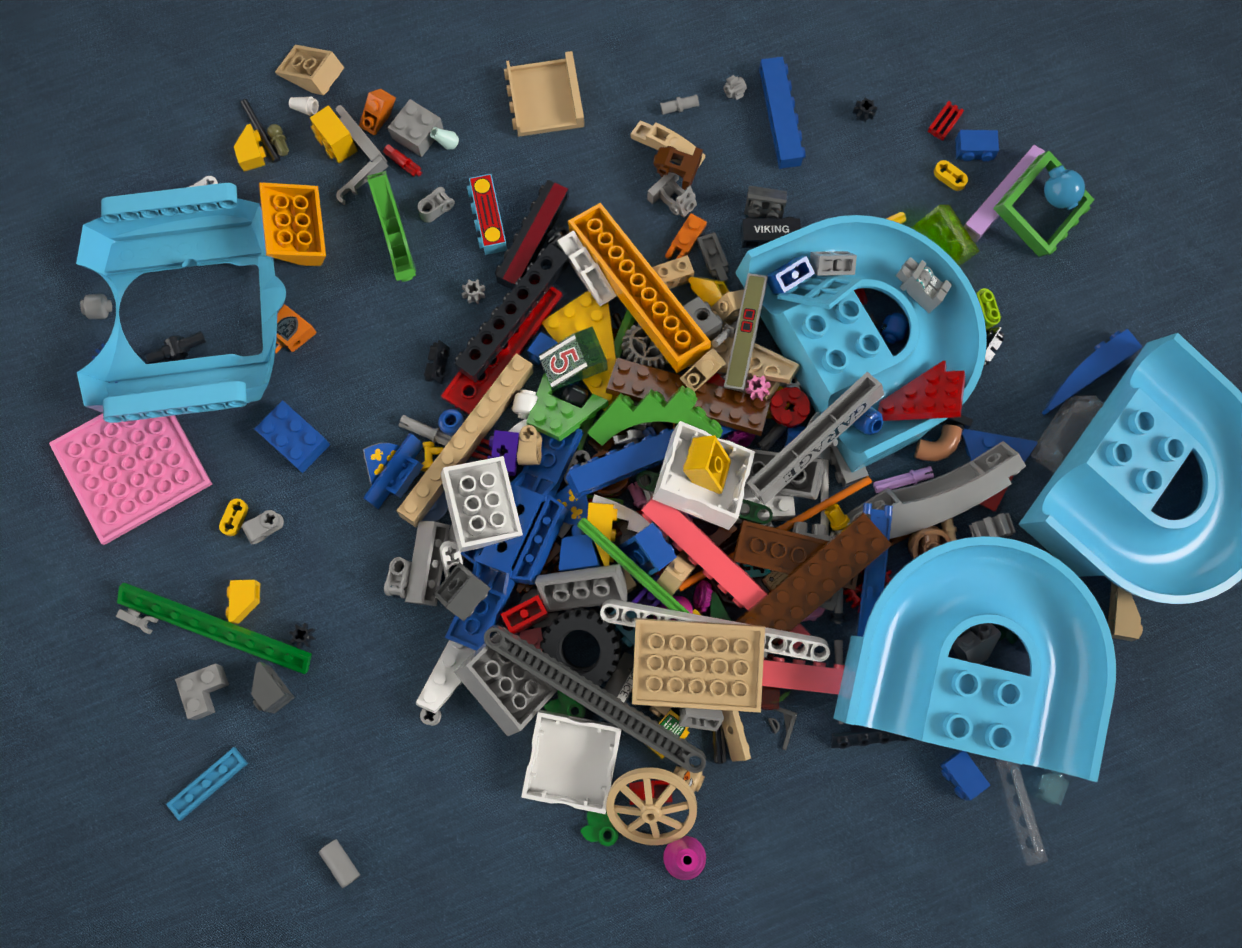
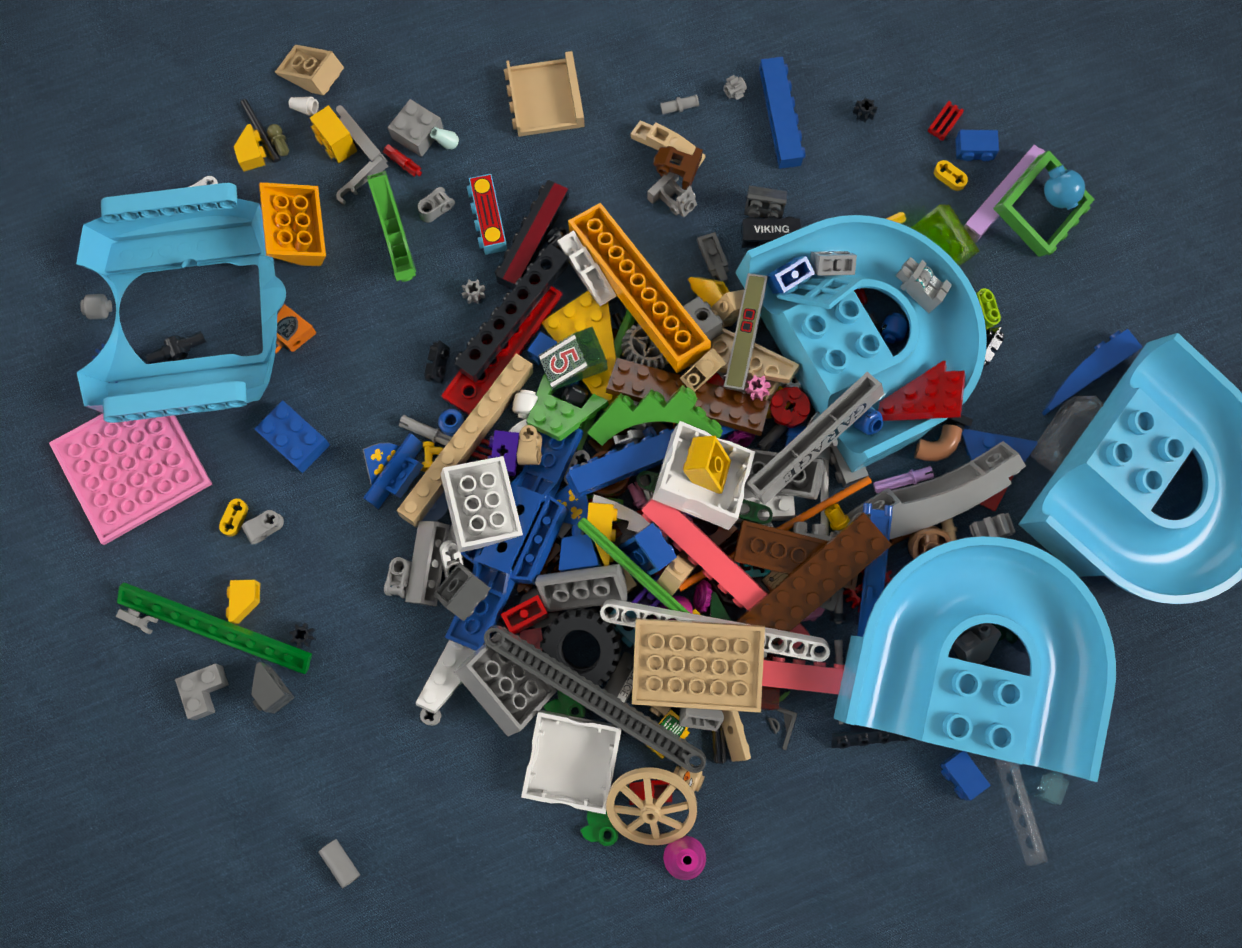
(206, 783): dark azure tile -> none
(376, 110): orange slope -> none
(675, 272): tan brick -> none
(687, 236): orange hinge -> none
(728, 331): light grey sword -> none
(1123, 615): tan slope -> none

